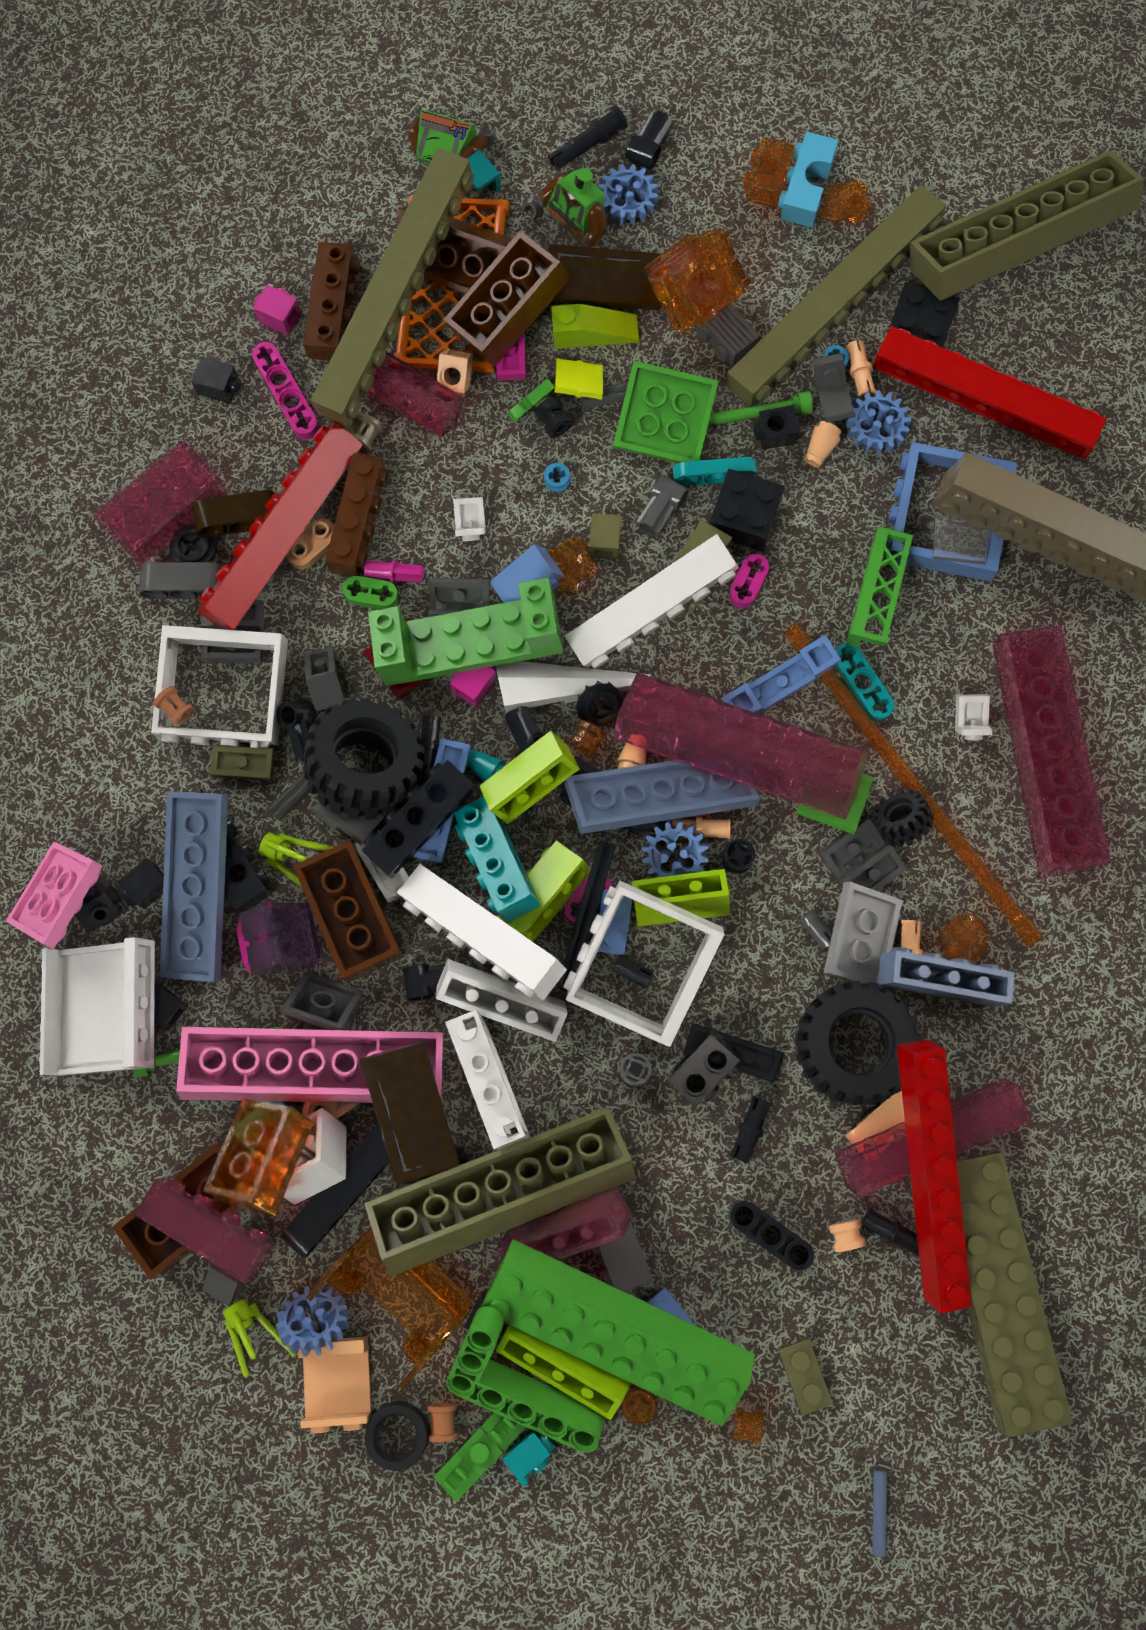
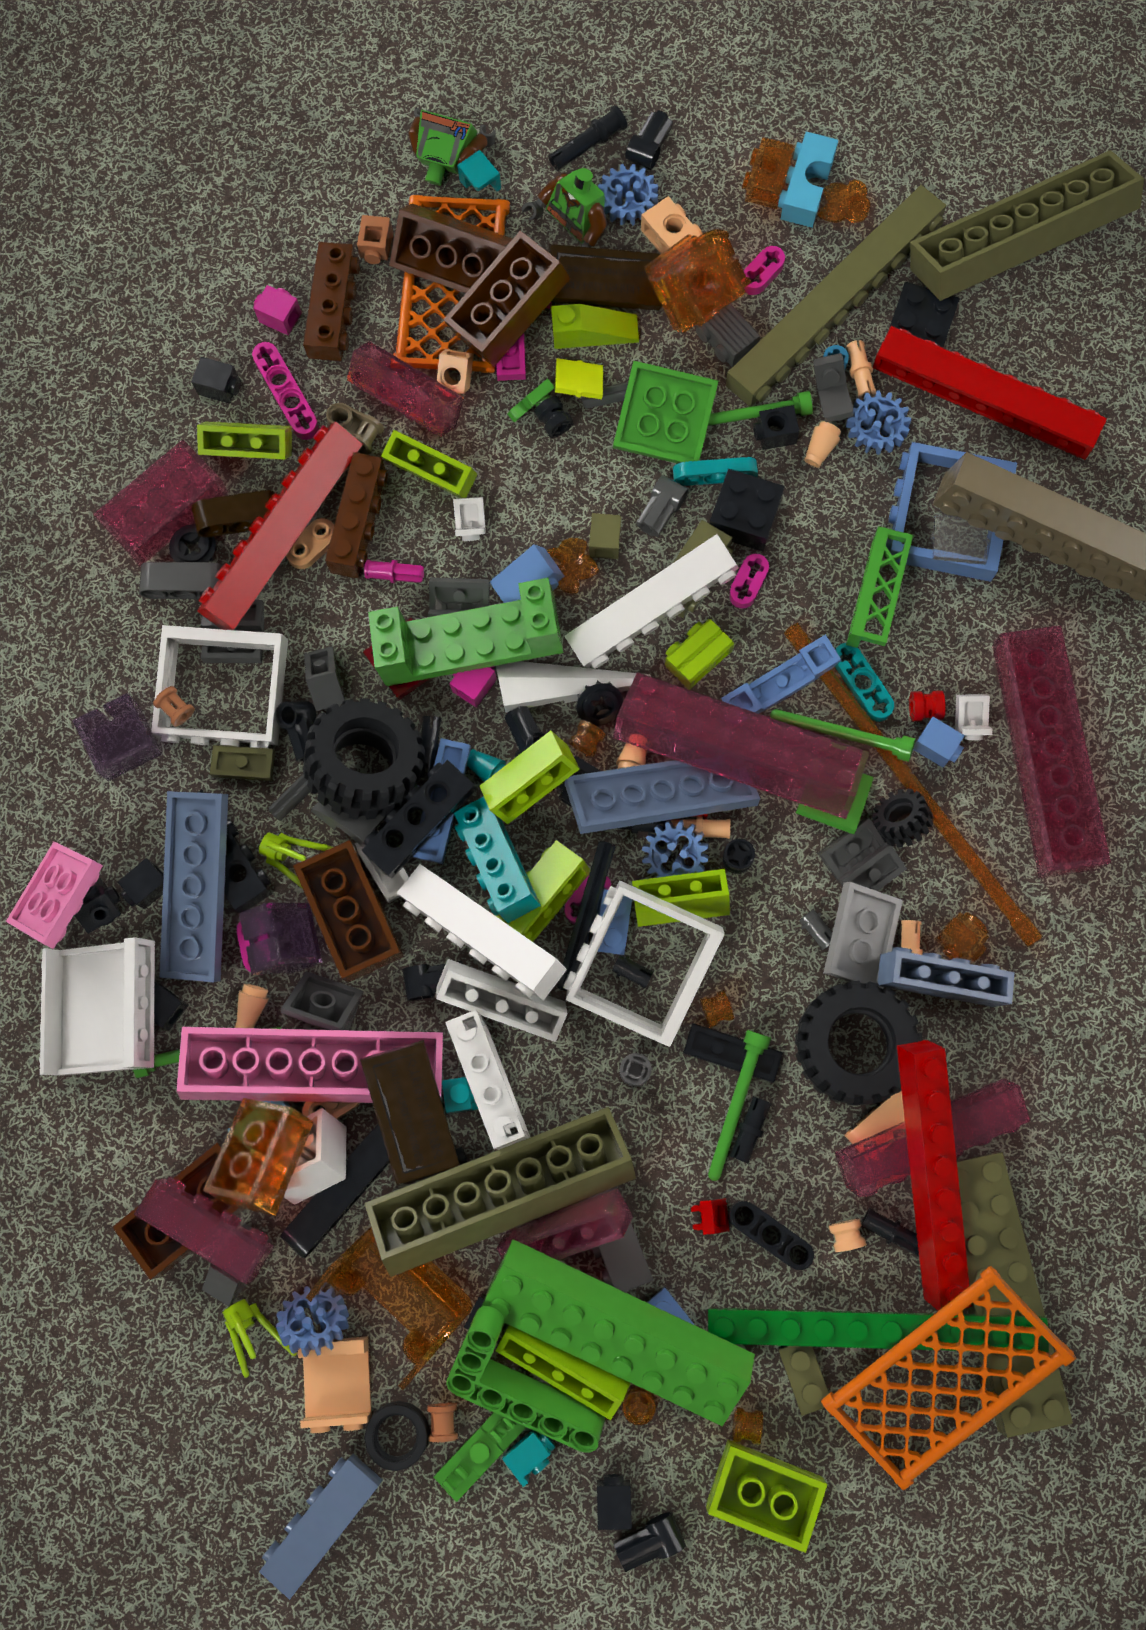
(118, 743): none -> clear purple piece
(244, 440): none -> lime brick
(251, 1003): none -> light nougat cone
(320, 1526): none -> sand blue brick
(371, 586): bright green beam -> none
(374, 238): none -> nougat brick
(392, 287): olive brick -> none
(429, 464): none -> lime brick
(458, 1096): none -> teal brick
(564, 481): dark azure bush -> none
(614, 1503): none -> black brick
(657, 1539): none -> black piece
(662, 219): none -> light nougat brick
(698, 653): none -> lime brick
(698, 1062): black brick -> none
(713, 1216): none -> red tile
(717, 1009): none -> clear orange wheel
(754, 1045): none -> bright green piece
(766, 1496): none -> lime brick
(768, 274): none -> dark pink beam
(853, 1328): none -> green plate
(879, 1513): sand blue piece -> none
(900, 747): none -> bright green piece
(926, 705): none -> red wheel
(939, 742): none -> medium blue brick
(998, 1403): none -> orange door

